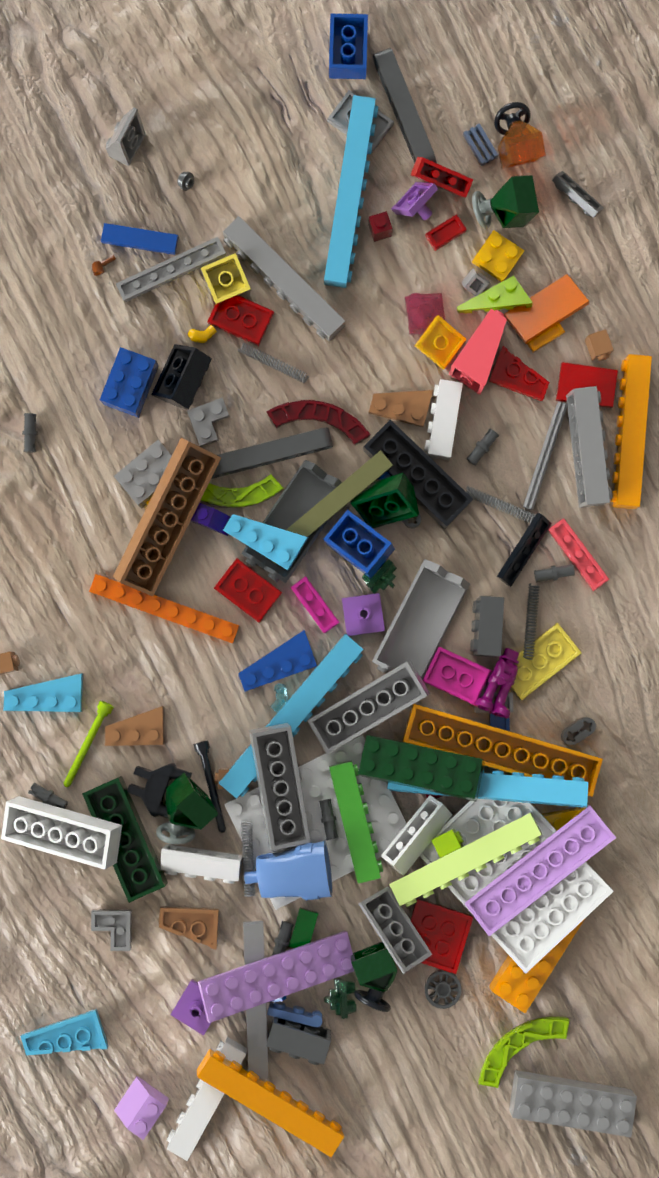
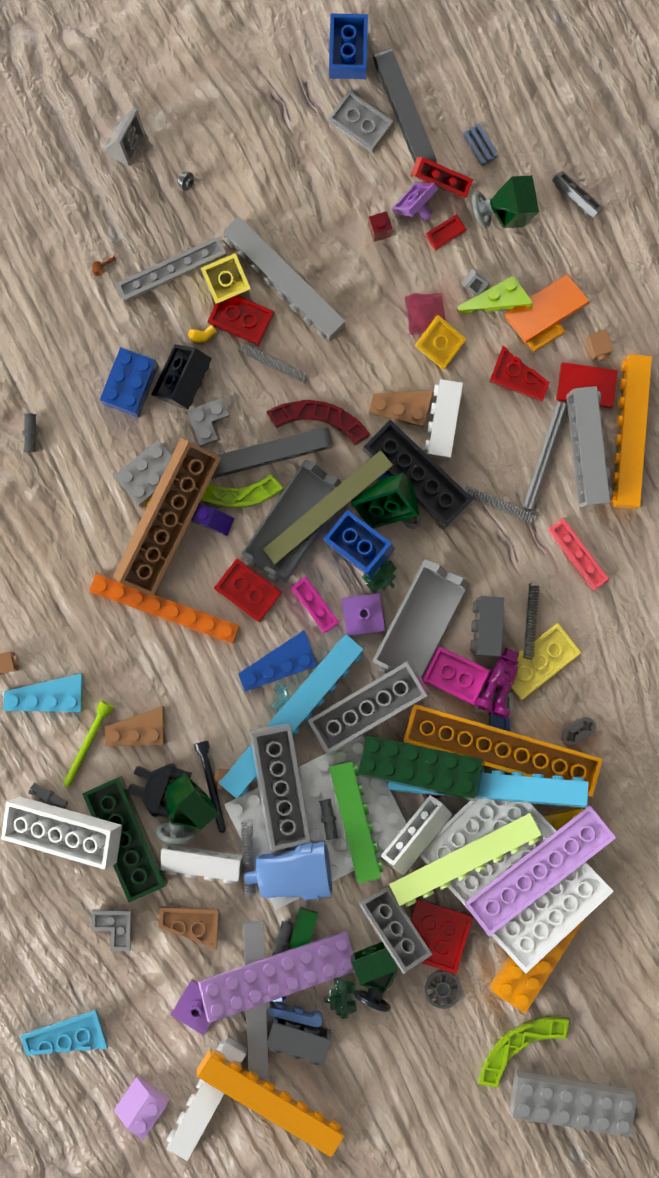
(139, 239): blue tile -> none
(270, 541): medium azure wing -> none
(350, 190): medium azure brick -> none
(448, 842): lime brick -> none
(476, 358): coral slope -> none
(482, 447): dark grey pin -> none
(498, 256): yellow plate -> none
(521, 141): clear orange piece -> none
(524, 549): black tile -> none
(554, 573): dark grey pin -> none

